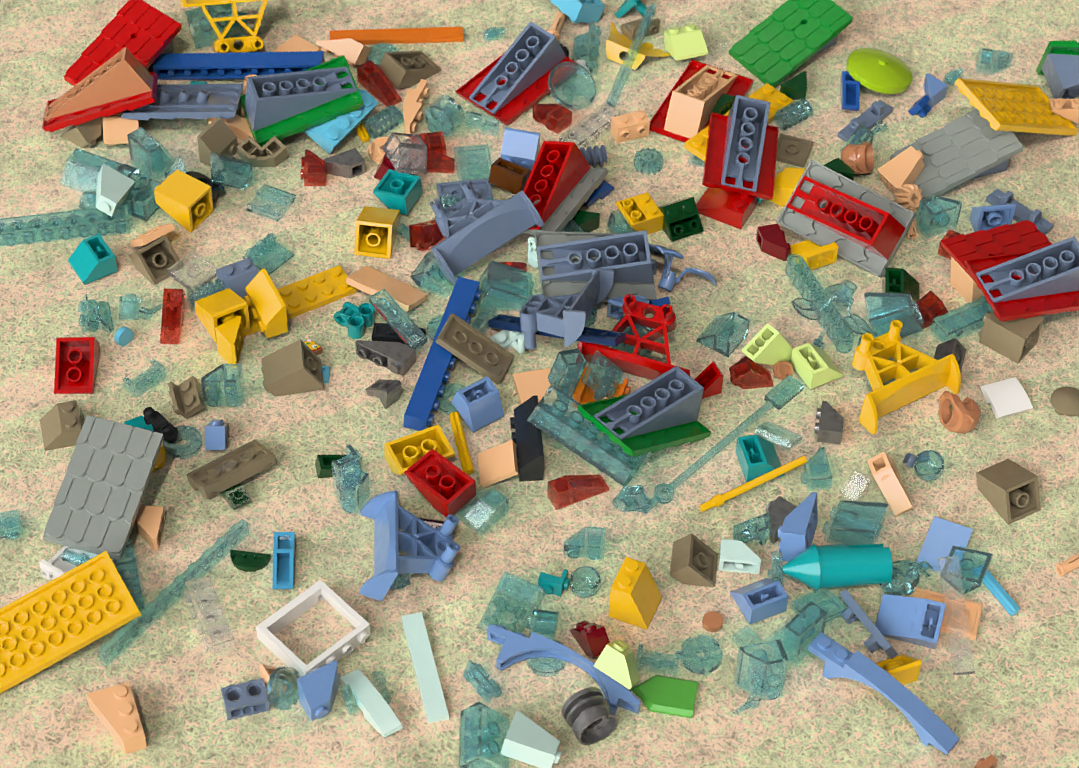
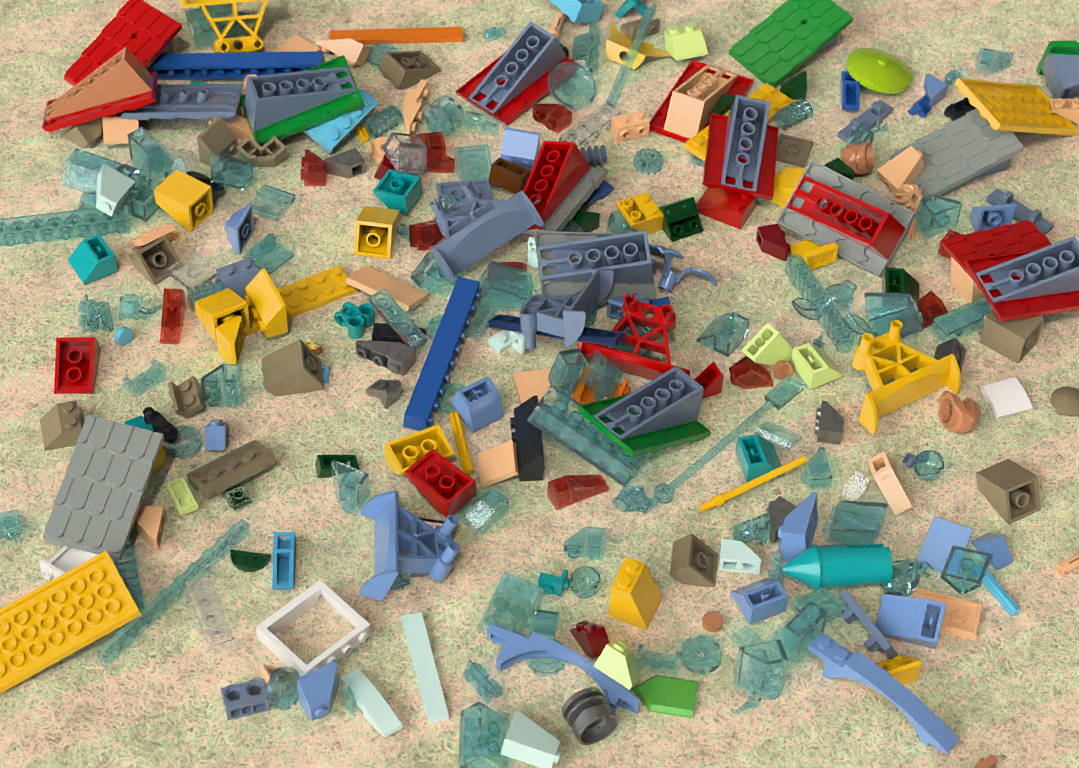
(74, 557): clear light blue pin -> none
(119, 714): light nougat wedge -> none
(181, 496): none -> yellowish green plate
(240, 228): none -> medium blue slope
(348, 470): clear light blue bracket -> none
(377, 83): clear red slope -> none
(380, 681): clear light blue piece -> none
(474, 348): dark tan plate -> none
(956, 616): clear tile -> none
(958, 109): none -> black piece
(995, 545): none -> medium blue slope

